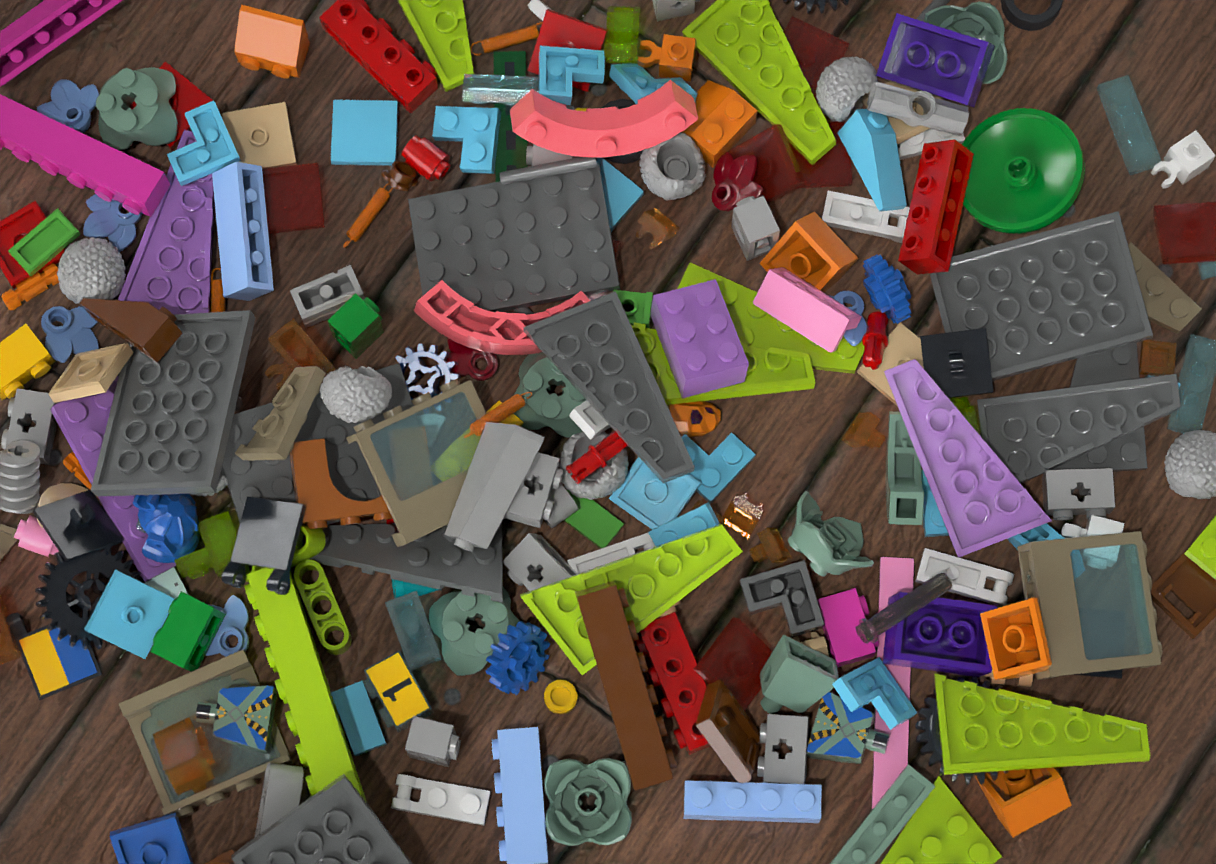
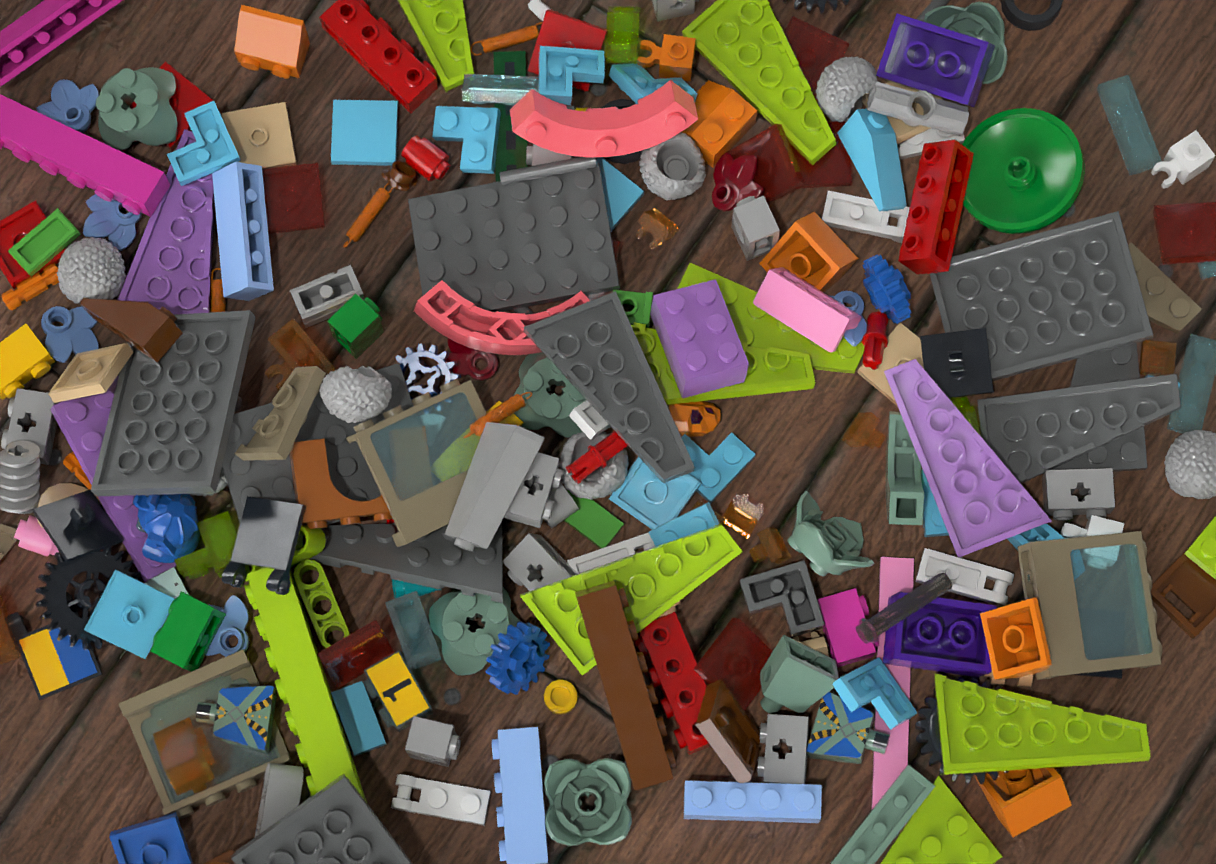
(355, 653): none -> clear red plate

